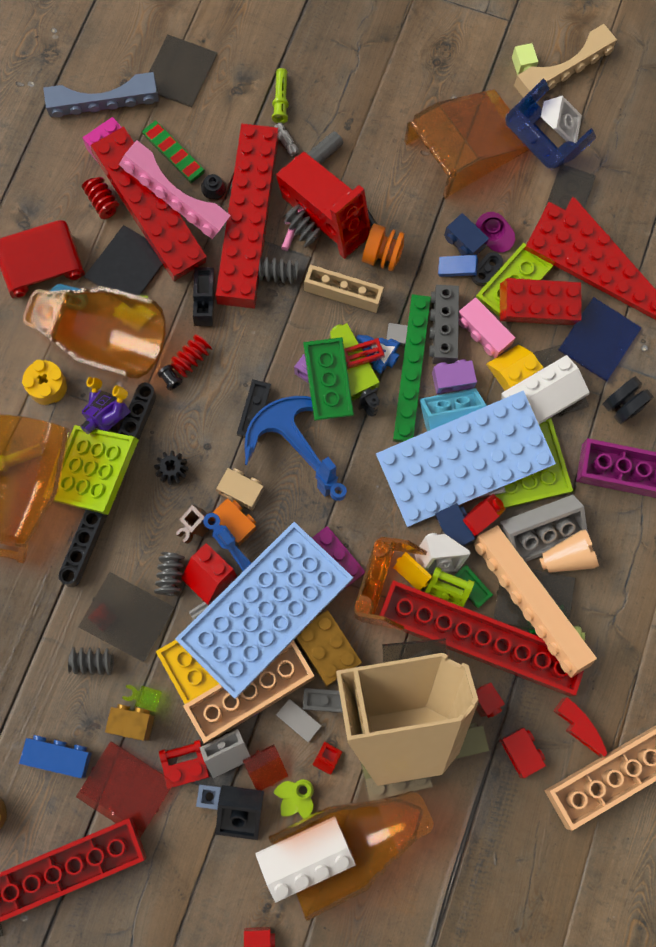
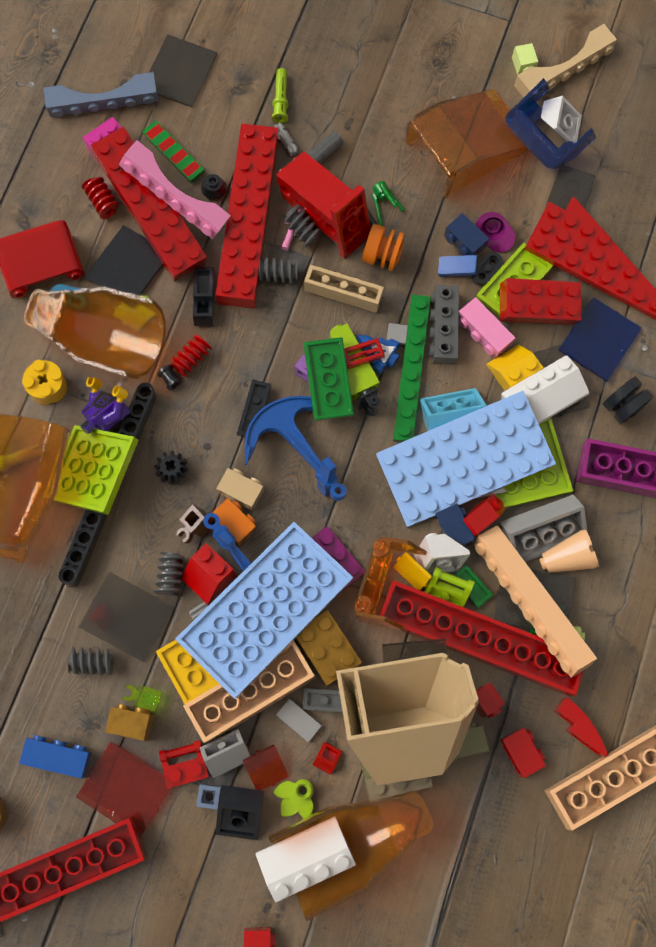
(383, 193): none -> green plant
(454, 376): medium lavender brick -> none

